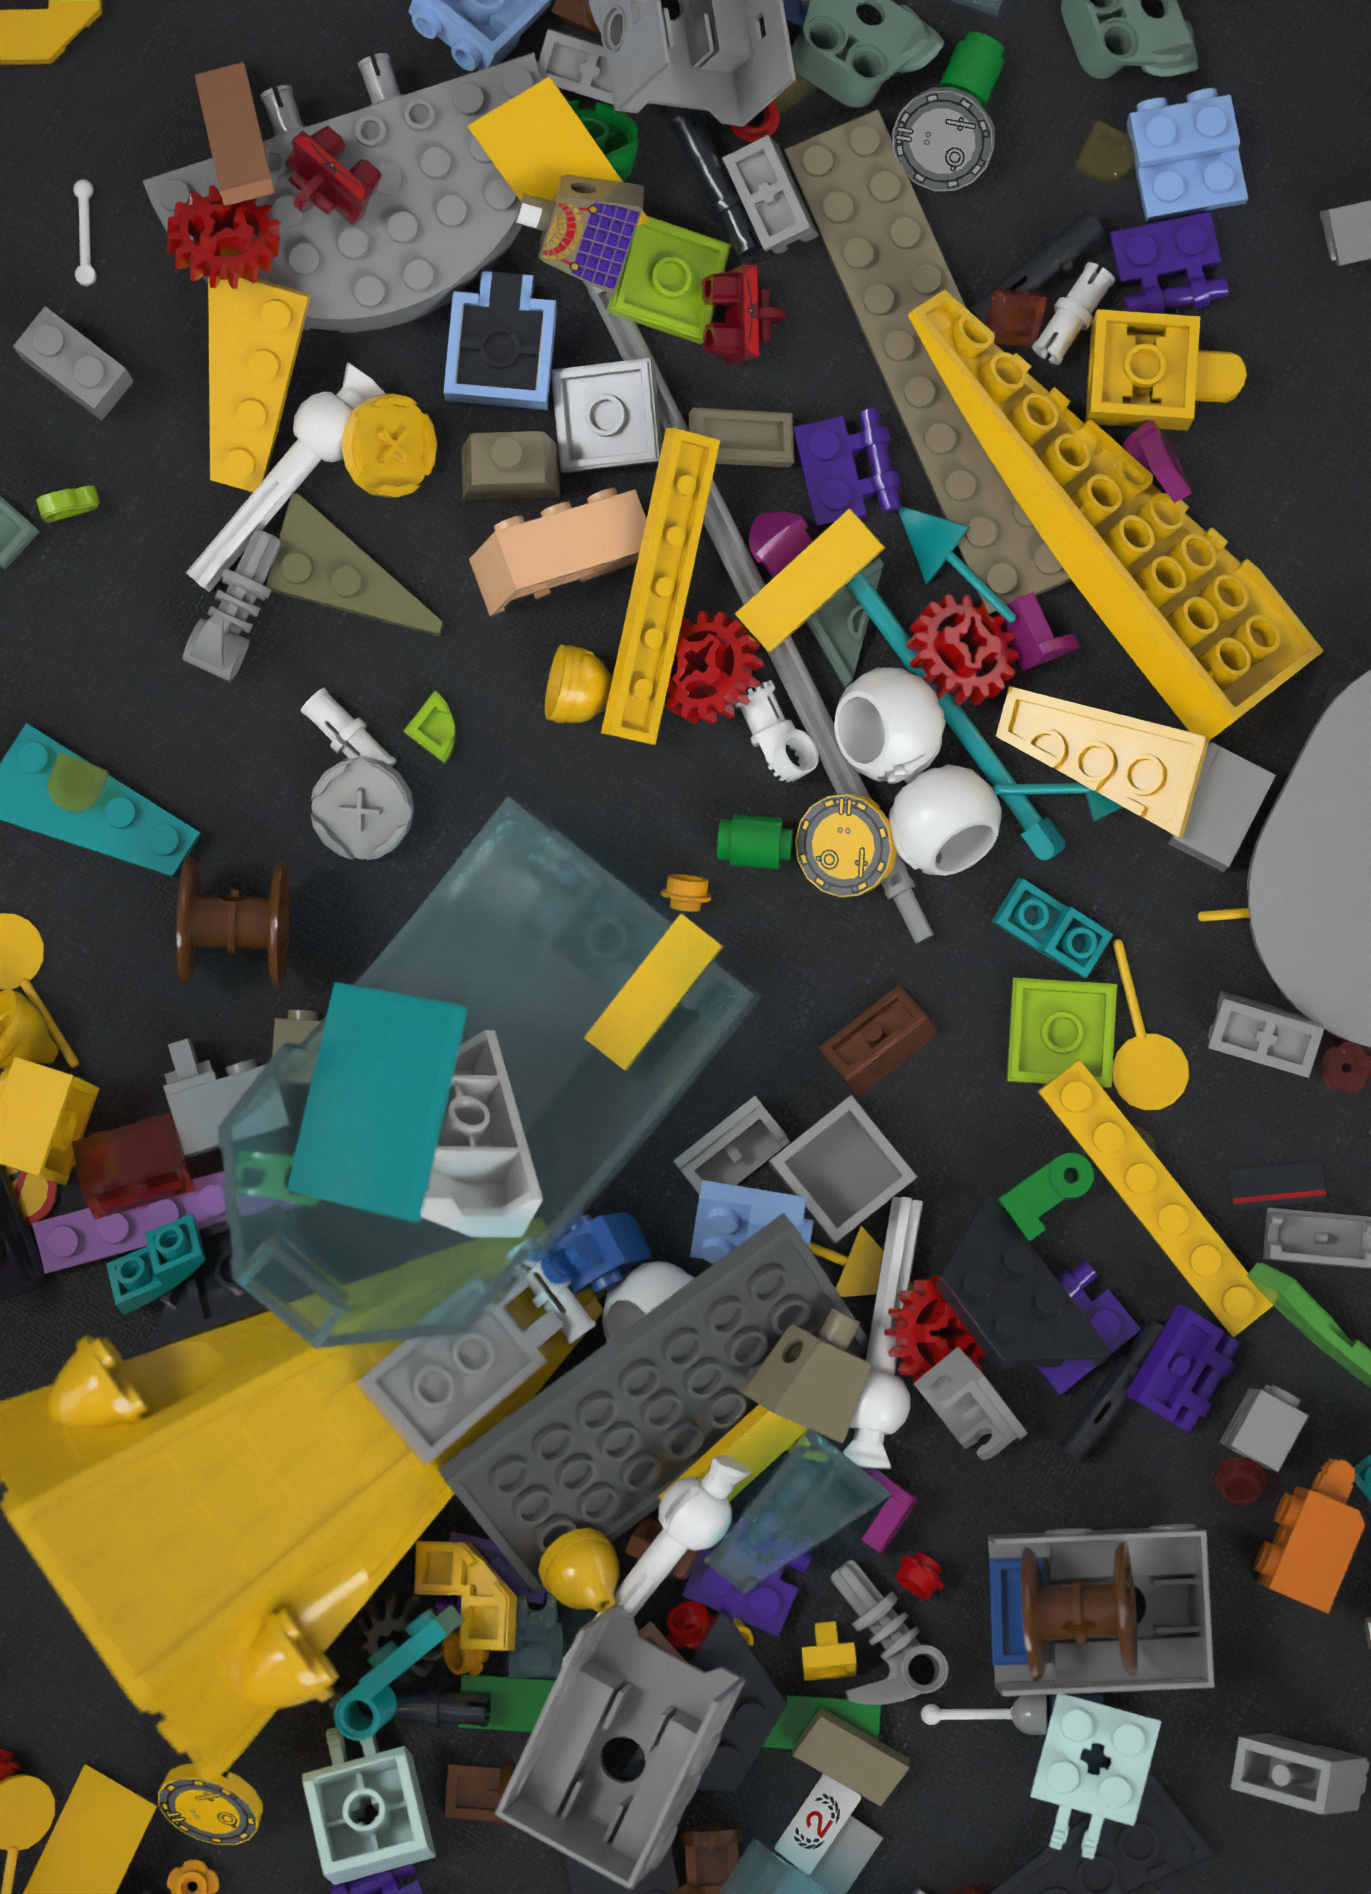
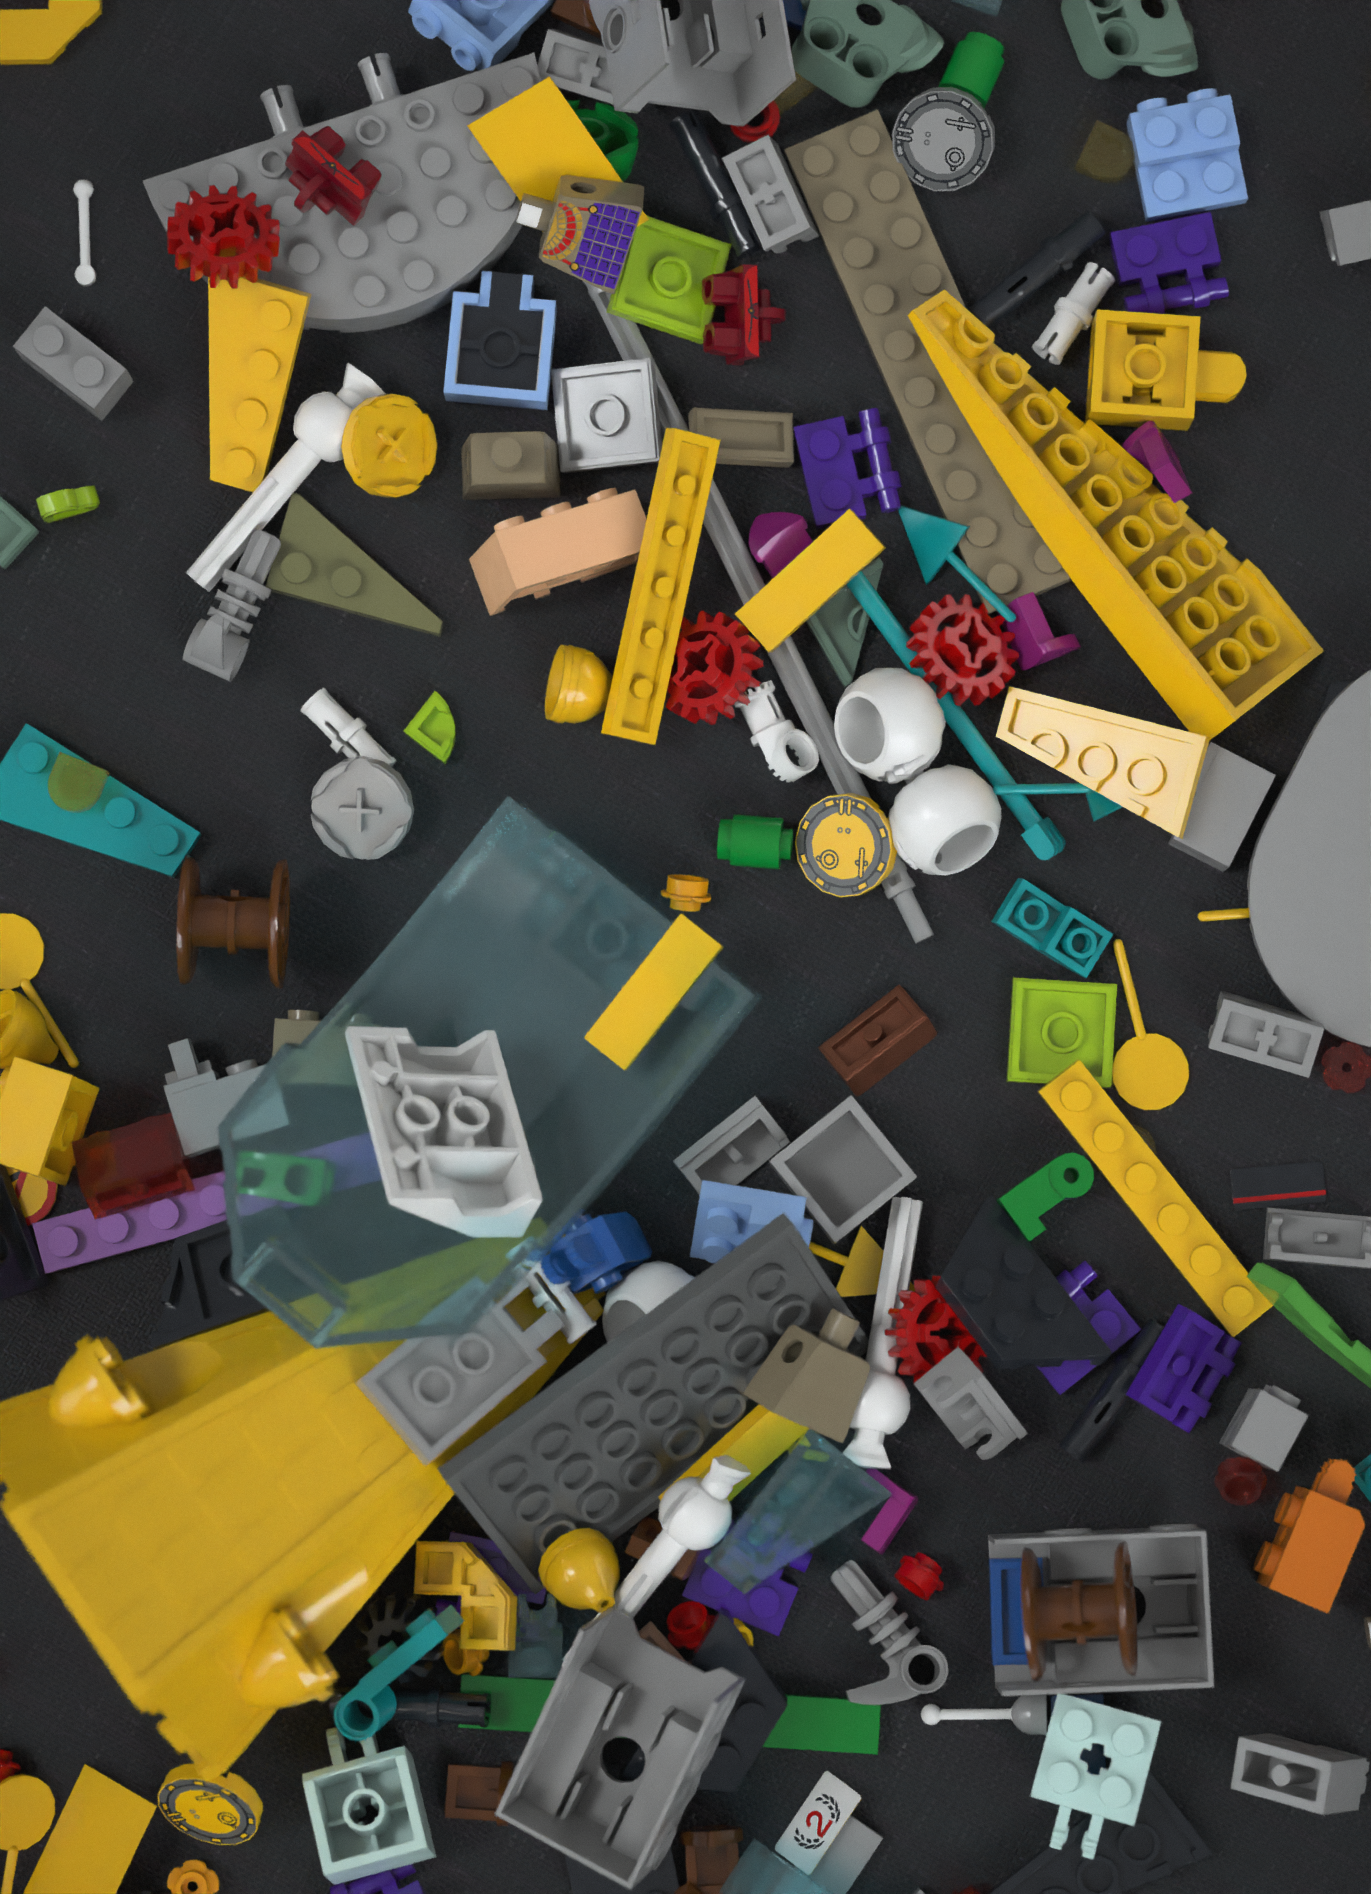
(165, 1262): teal slope -> none
(234, 134): nougat tile -> none
(377, 1100): teal tile -> none
(828, 1657): yellow tile -> none
(850, 1757): dark tan tile -> none
(1015, 316): clear red tile -> none

